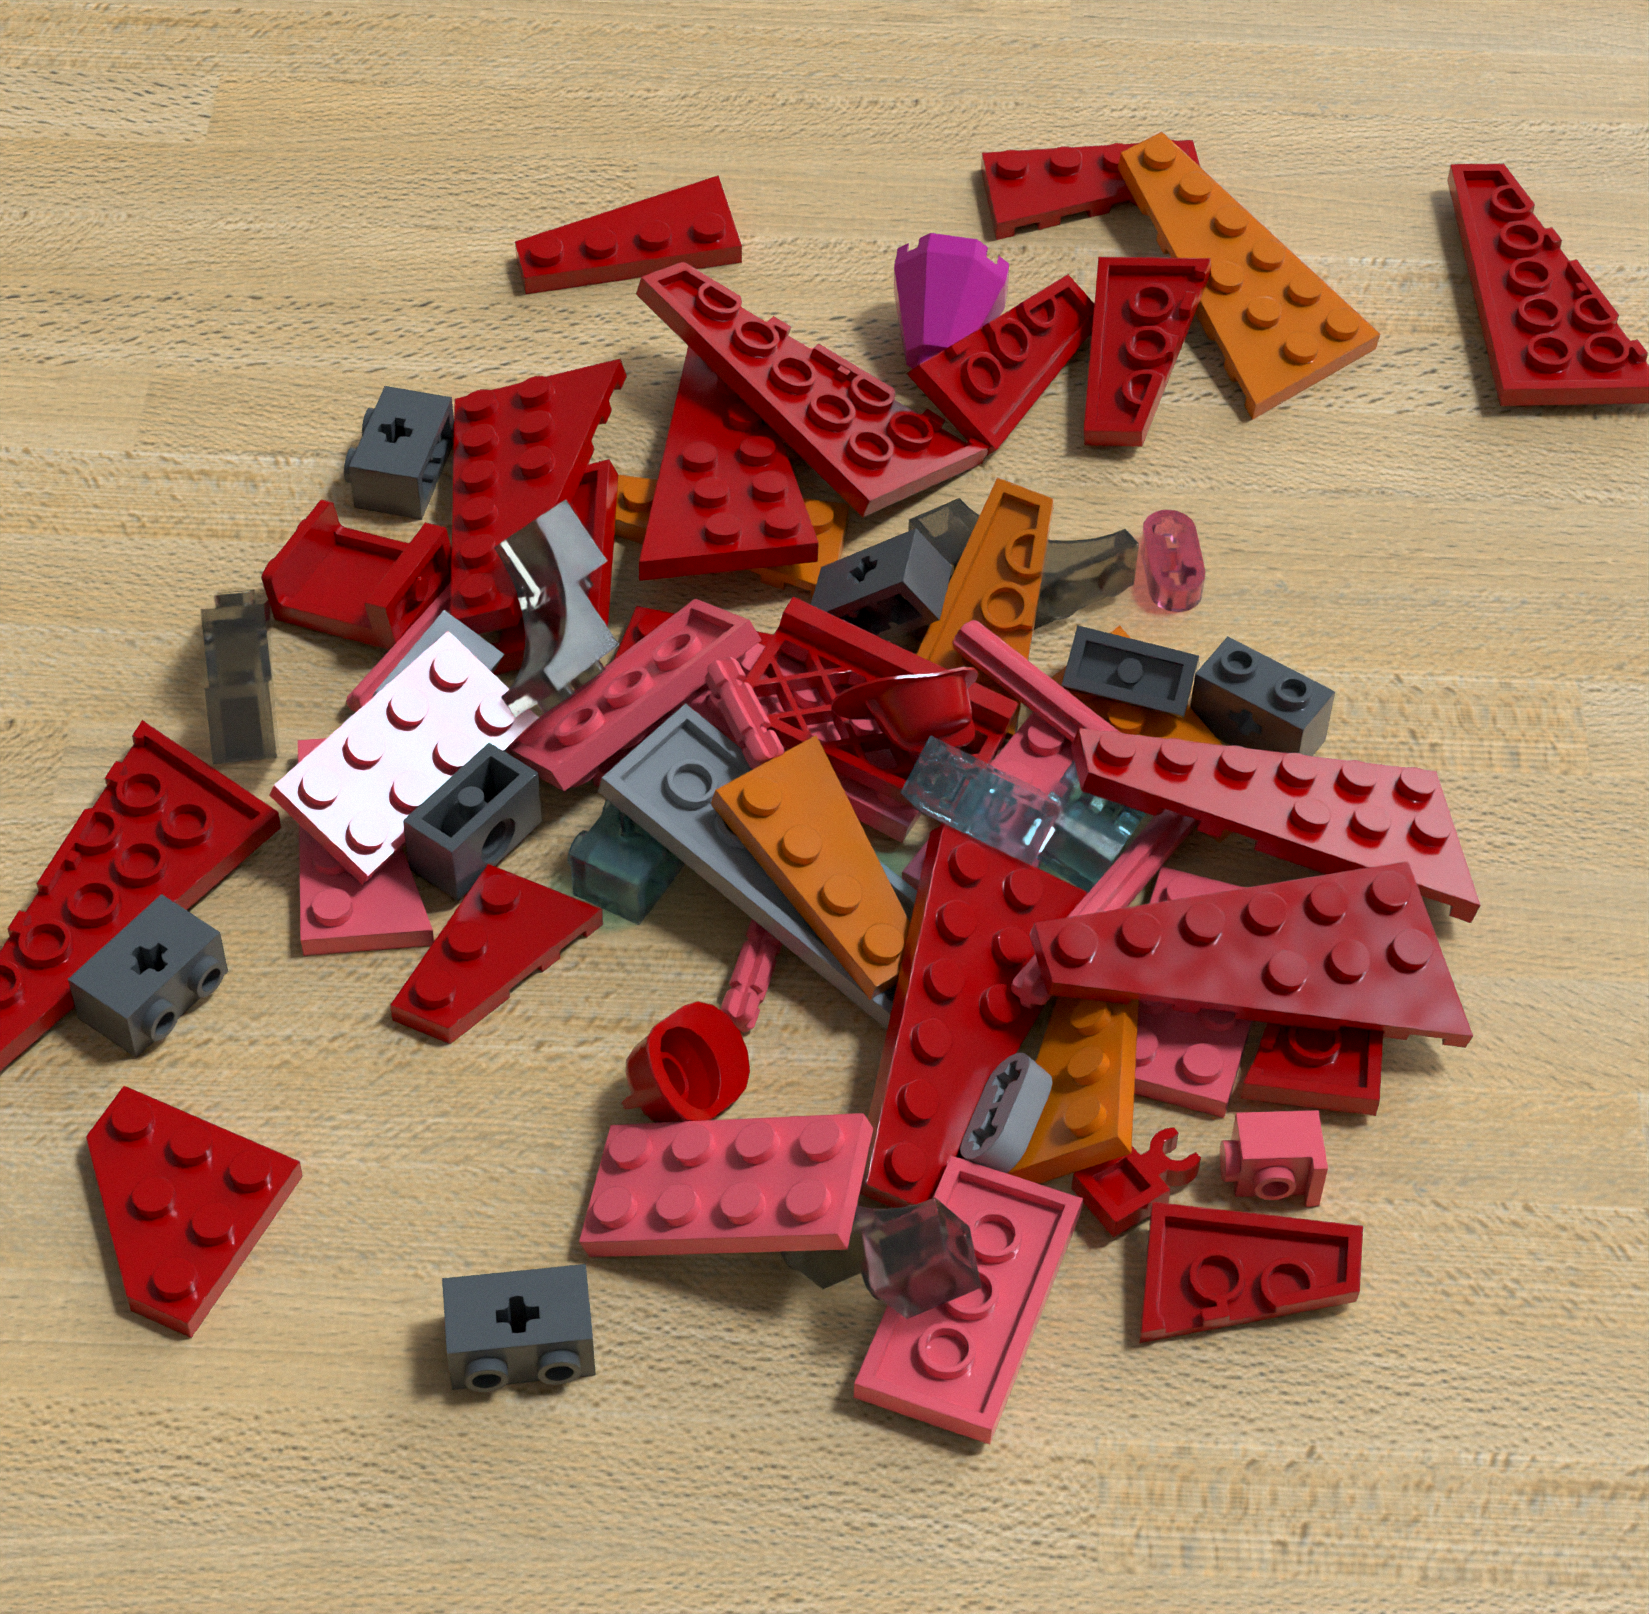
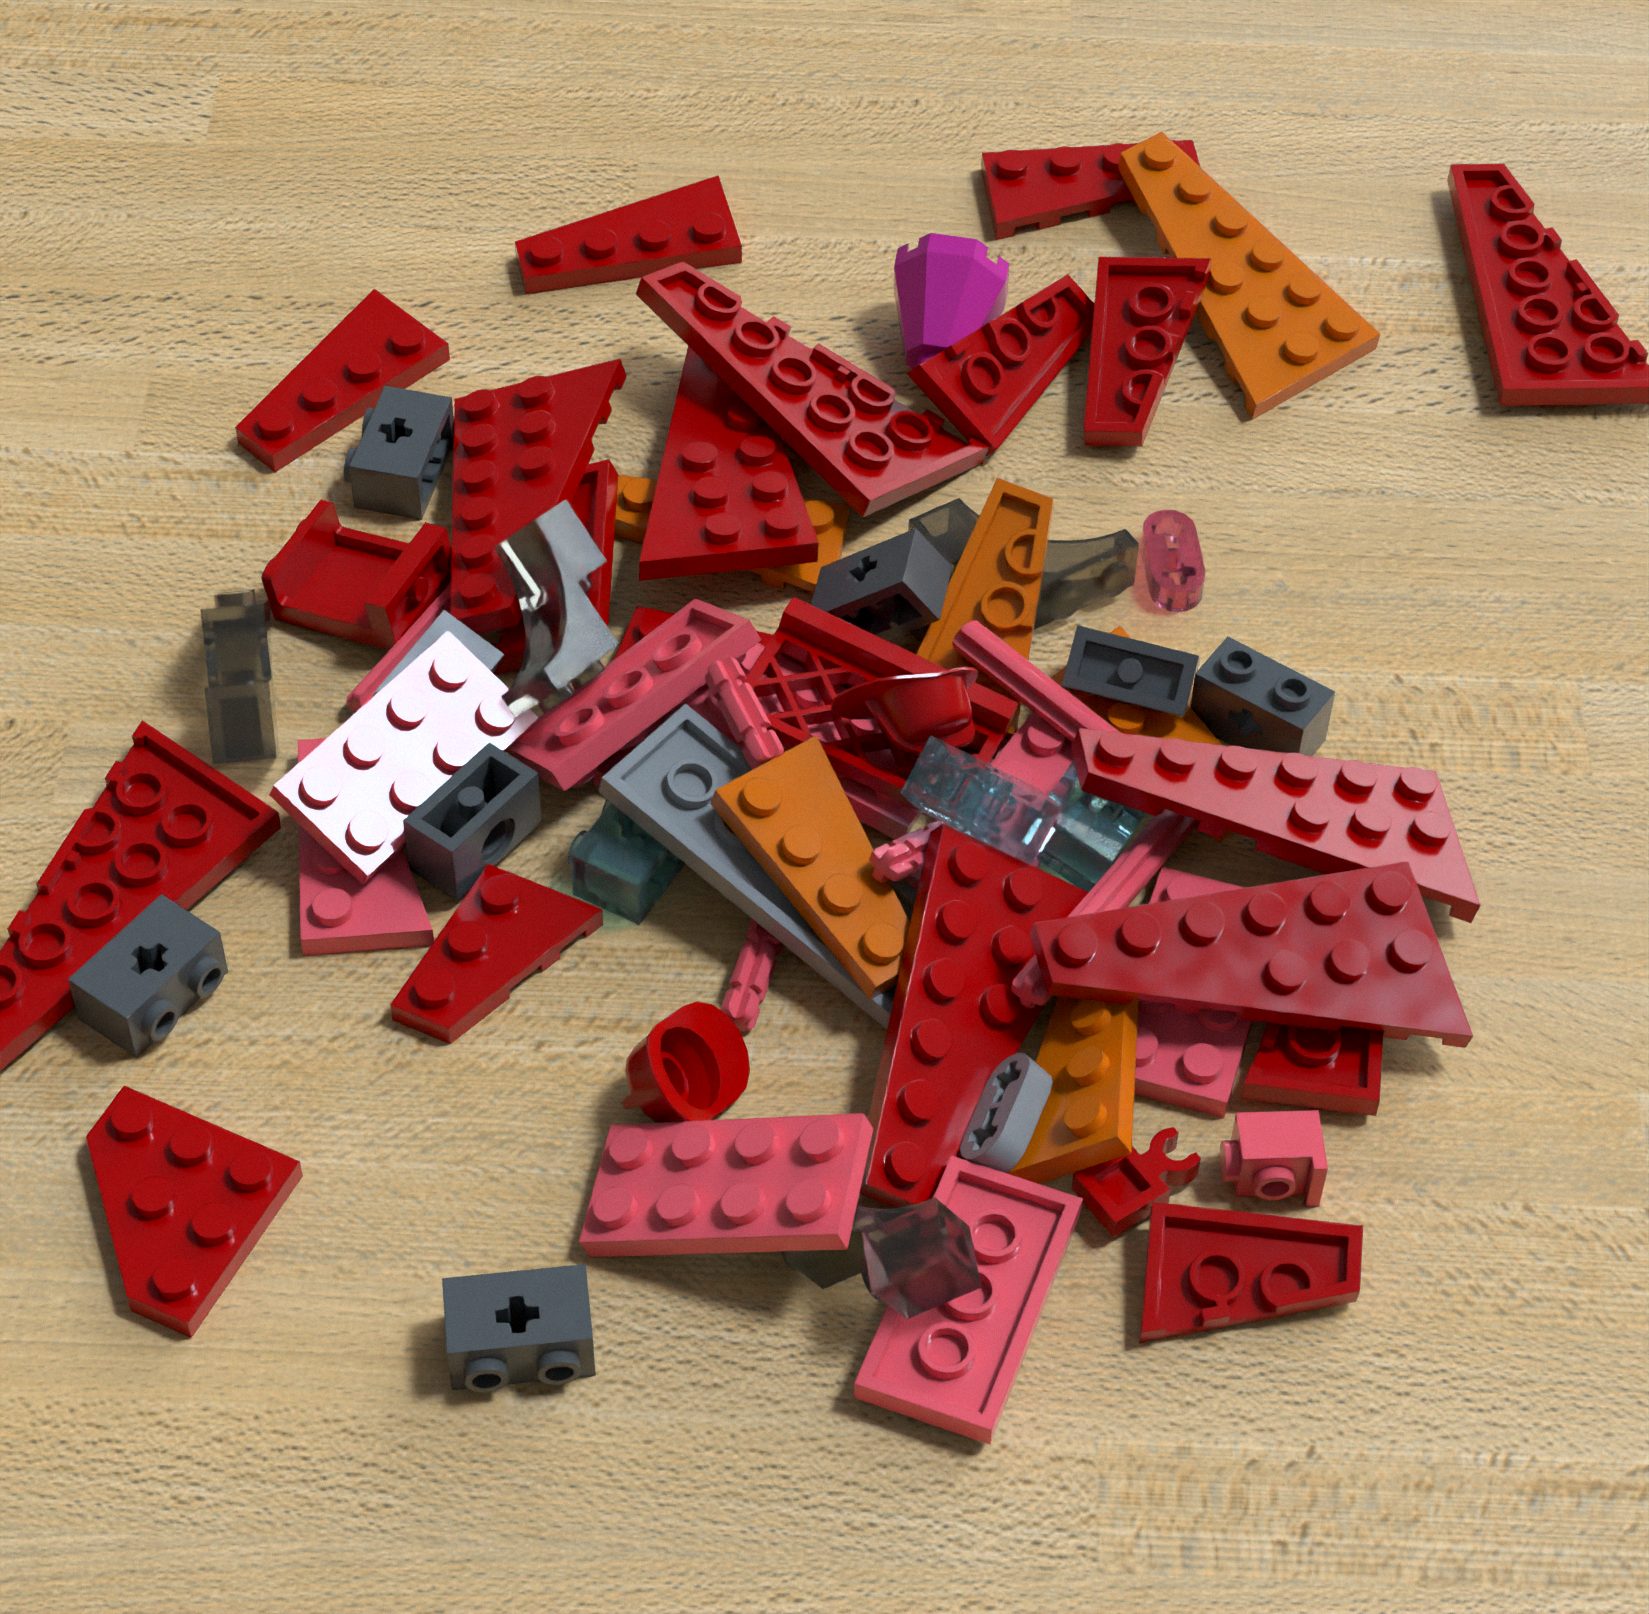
(341, 380): none -> red wing
(902, 855): none -> coral axle

